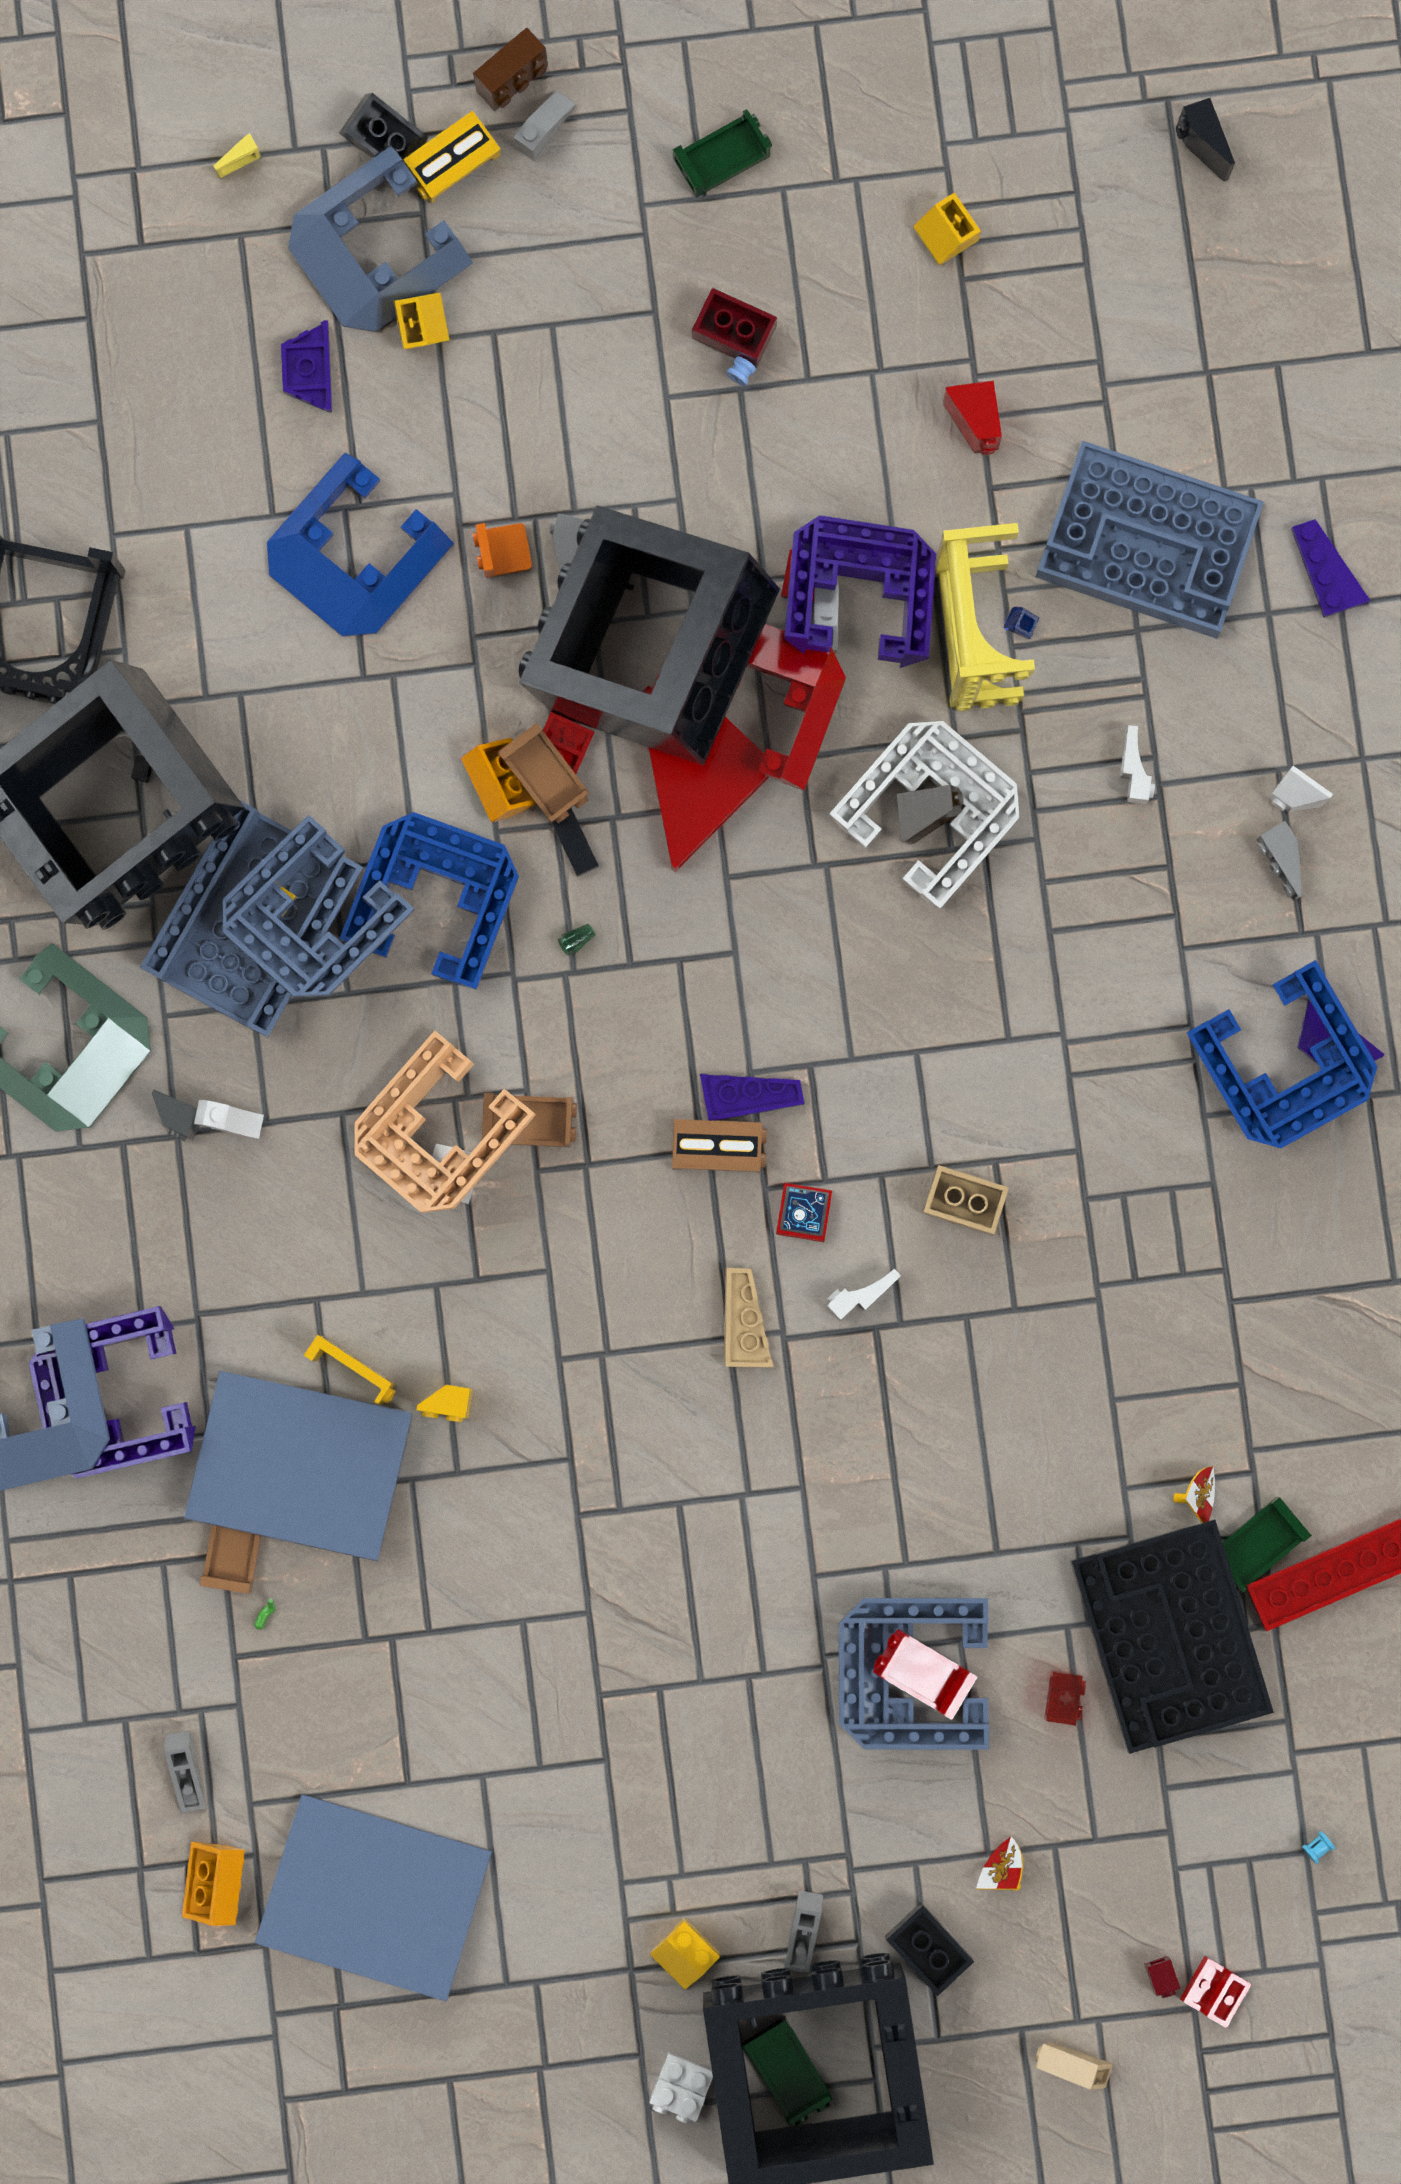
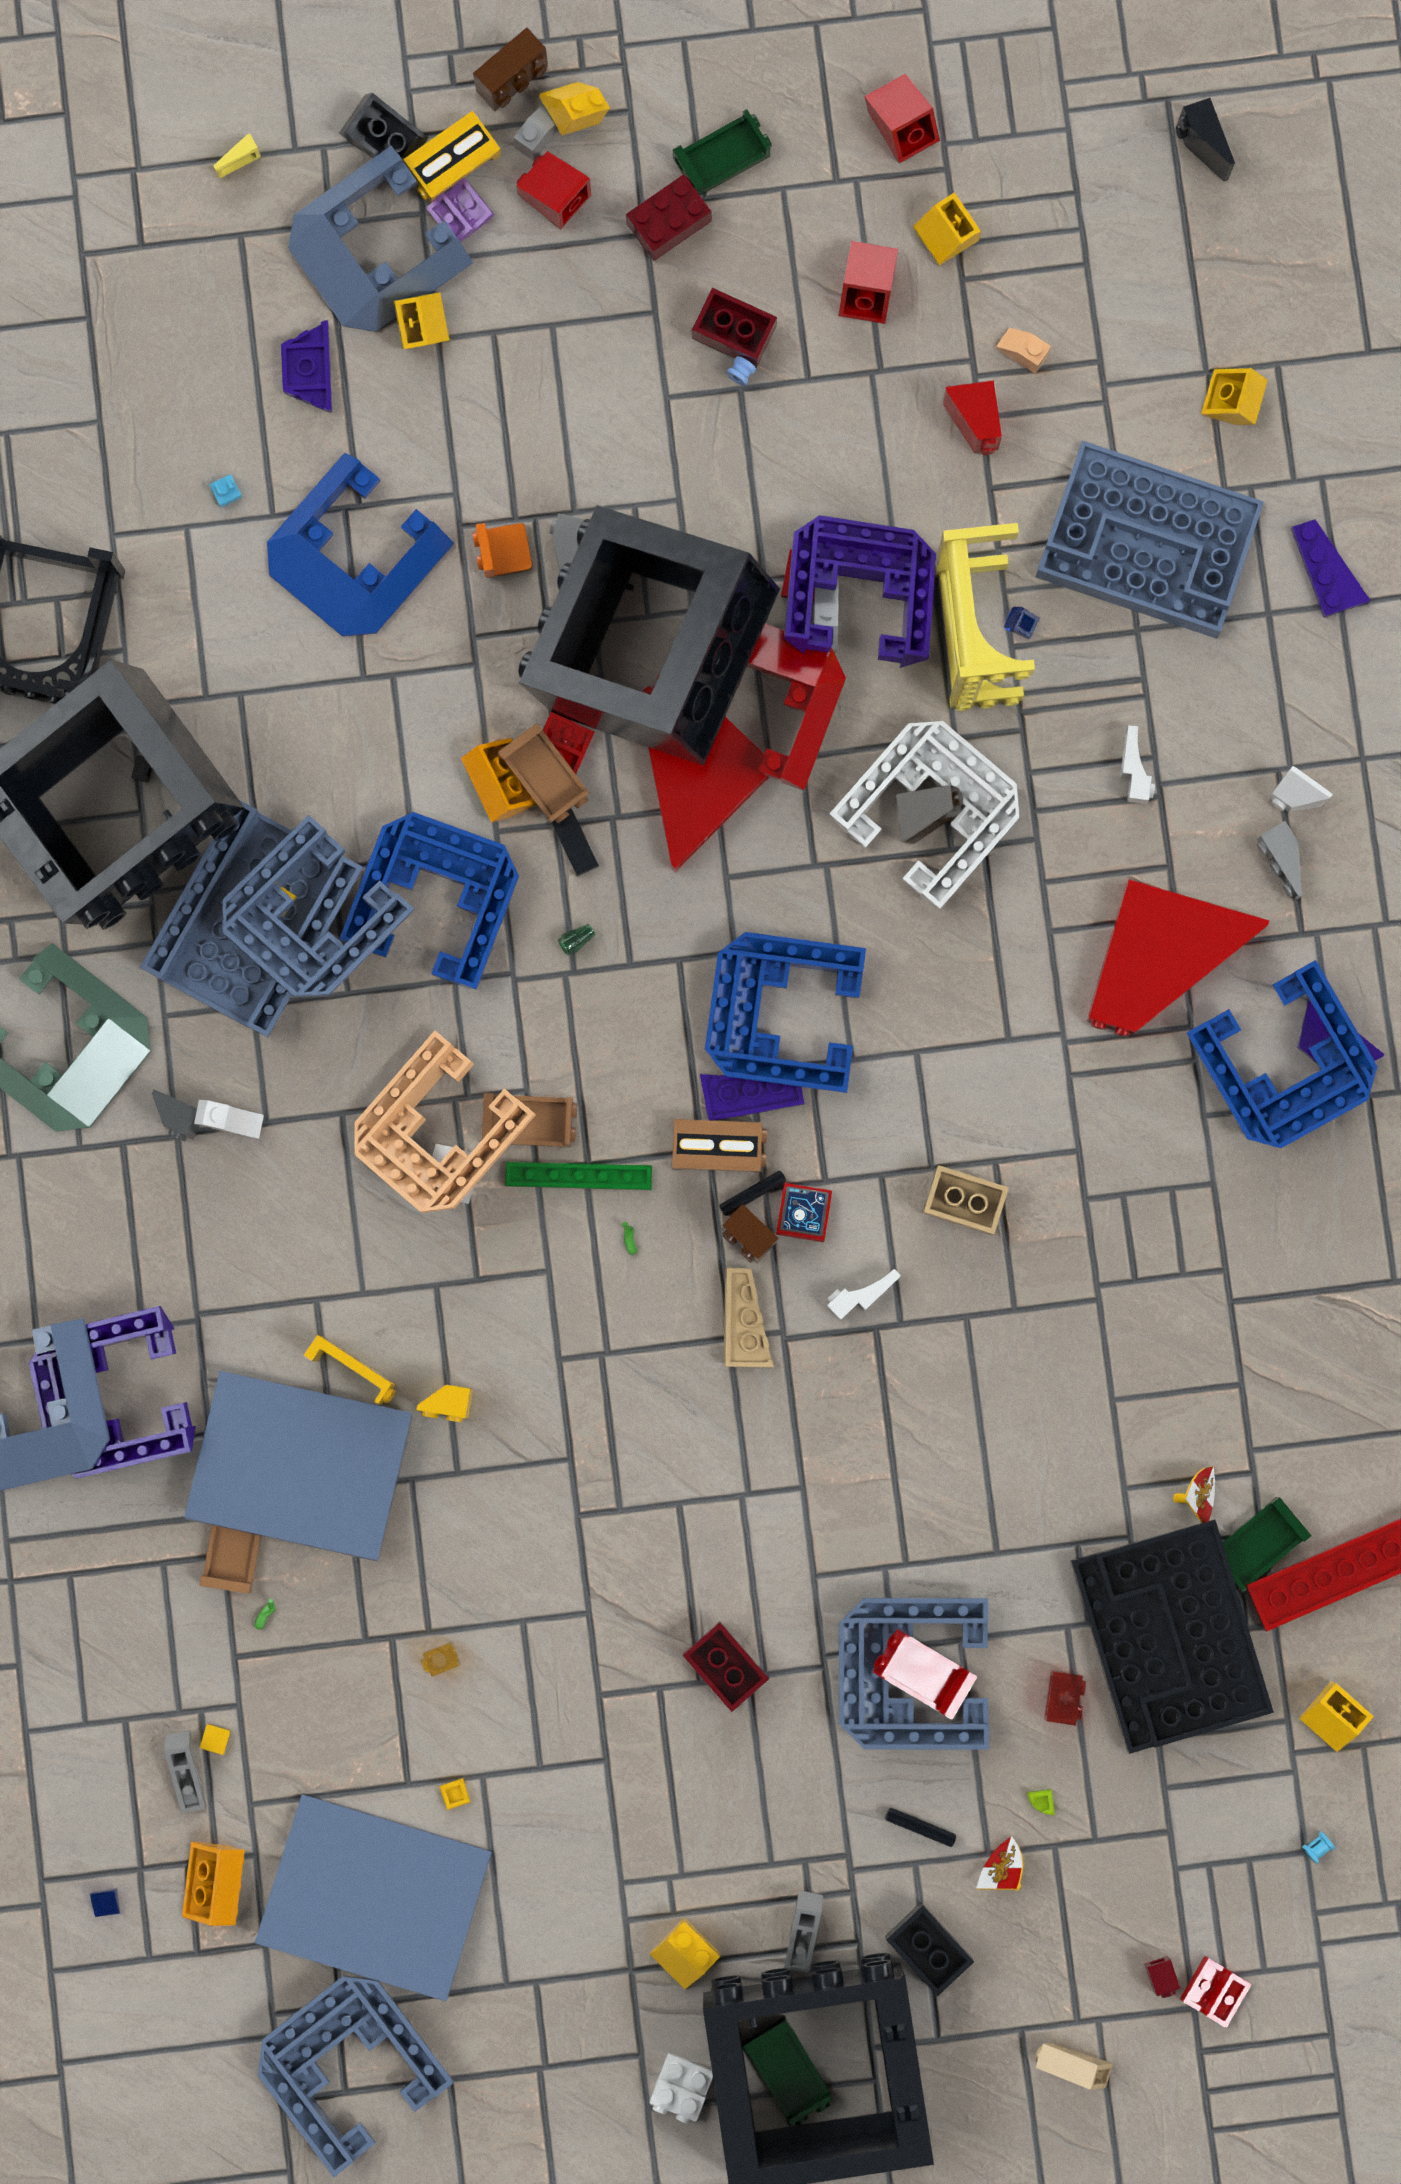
(105, 1902): none -> clear blue slope
(215, 1739): none -> yellow tile
(225, 490): none -> medium azure tile
(293, 2075): none -> sand blue slope
(448, 1651): none -> clear yellow brick
(455, 1793): none -> yellow tile
(461, 210): none -> medium lavender slope
(554, 188): none -> red slope
(575, 106): none -> yellow slope
(578, 1176): none -> green tile
(628, 1238): none -> bright green piece
(668, 217): none -> dark red brick
(725, 1666): none -> dark red brick
(735, 1004): none -> blue slope
(749, 1234): none -> reddish brown brick
(752, 1193): none -> black axle
(868, 282): none -> slope
(903, 117): none -> slope
(920, 1827): none -> black axle
(1024, 349): none -> light nougat slope
(1042, 1801): none -> lime tile
(1160, 952): none -> red slope
(1235, 396): none -> yellow slope
(1336, 1716): none -> yellow slope

